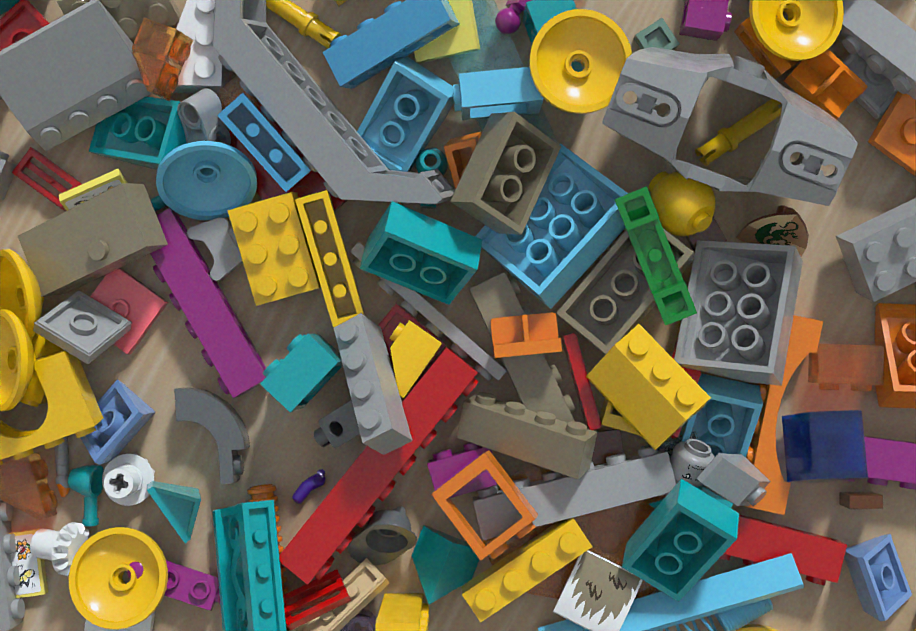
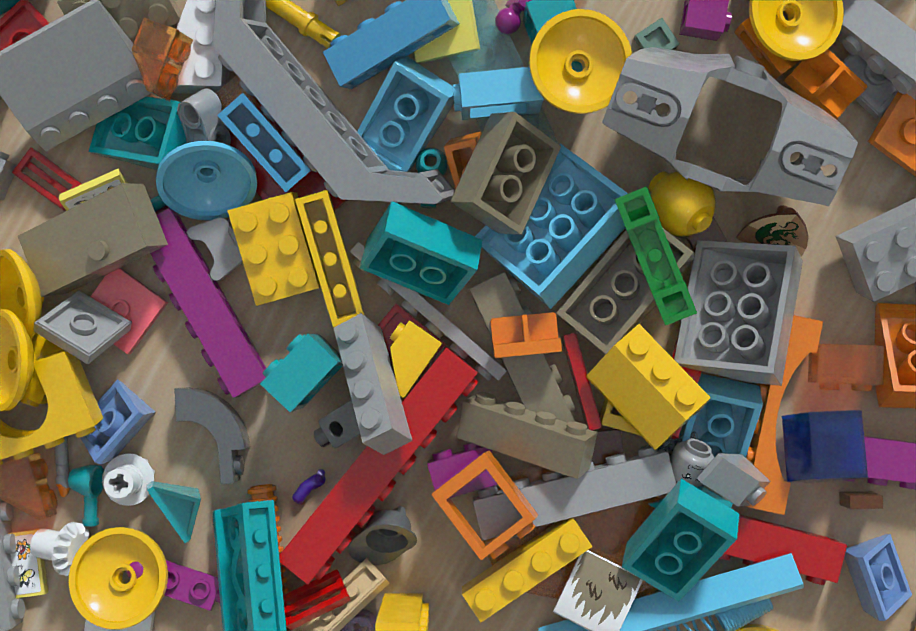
(442, 562): teal slope -> none
(729, 138): yellow pin -> none

